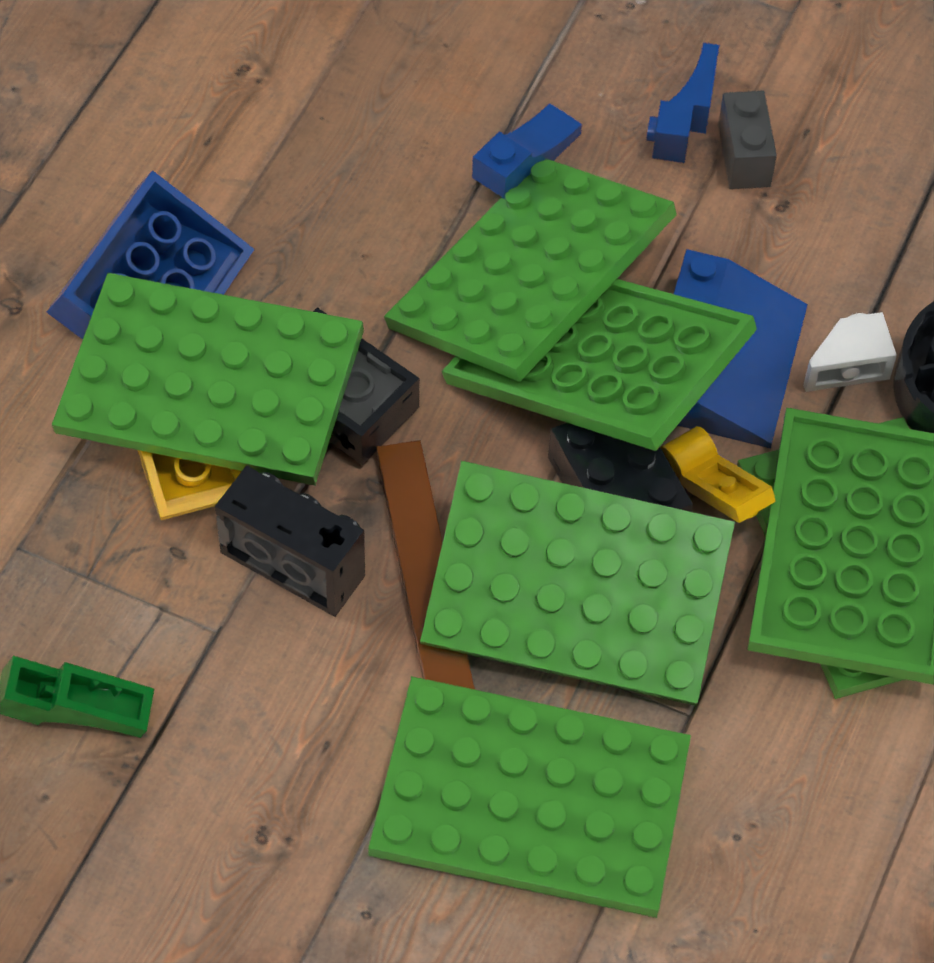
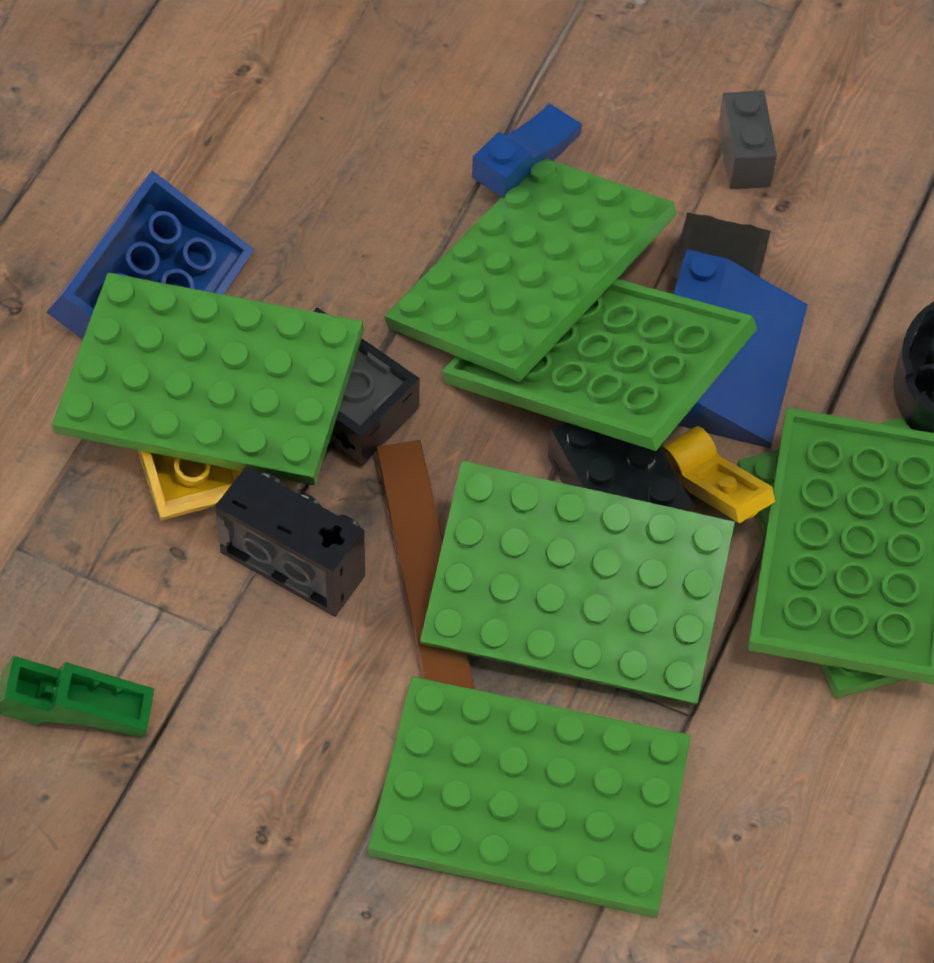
(685, 111): blue slope -> none
(734, 241): none -> clear smoke brick
(852, 354): white slope -> none

